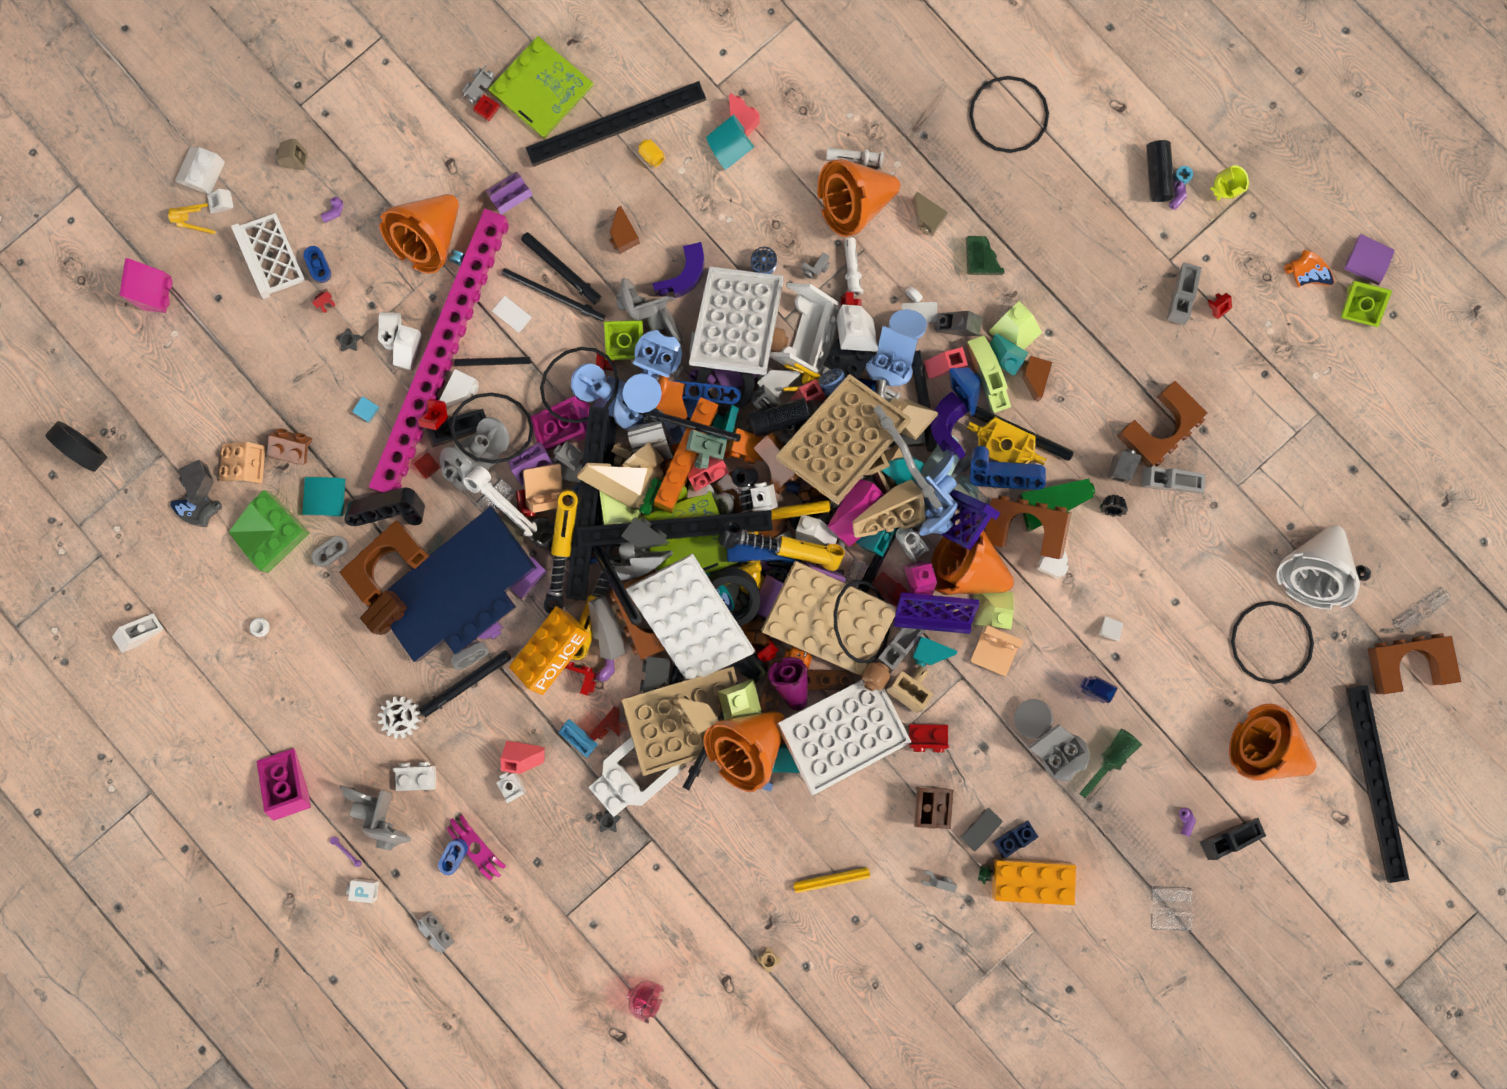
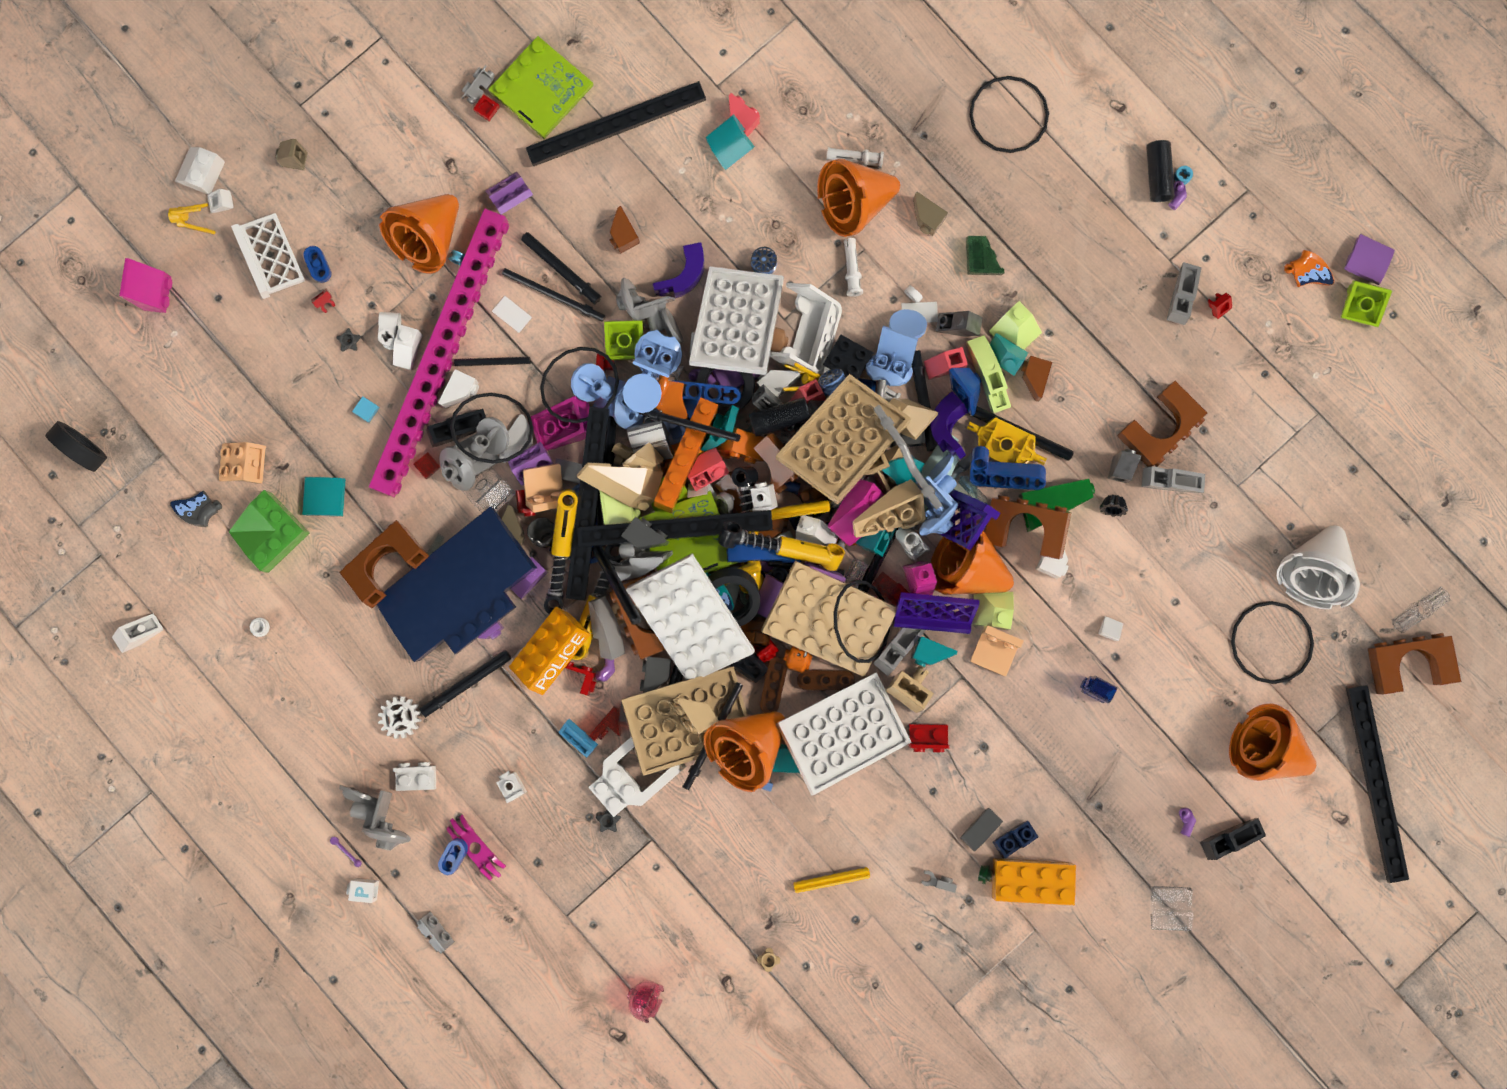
(197, 482): flat silver slope -> none
(282, 785): dark pink slope -> none
(288, 446): bracket -> none
(331, 551): light grey plate -> none
(335, 211): medium lavender arm -> none
(384, 613): reddish brown brick -> none
(386, 505): black beam -> none
(435, 415): red bracket -> none
(469, 656): light grey plate -> none
(478, 480): white piece -> none
(518, 437): none -> white arm
(521, 757): coral slope -> none
(568, 455): light grey bracket -> none
(650, 496): green axle -> none
(651, 153): yellow brick -> none
(706, 446): sand green plate -> none
(740, 700): yellowish green slope -> none
(790, 681): magenta cone -> none
(821, 266): light grey bracket -> none
(848, 299): red tile -> none
(856, 329): white slope -> none
(875, 676): medium nougat head -> none
(933, 808): reddish brown brick -> none
(1054, 744): light grey piece -> none
(1113, 758): clear green piece -> none
(1230, 183): neon yellow helmet -> none
(1365, 570): black hinge -> none

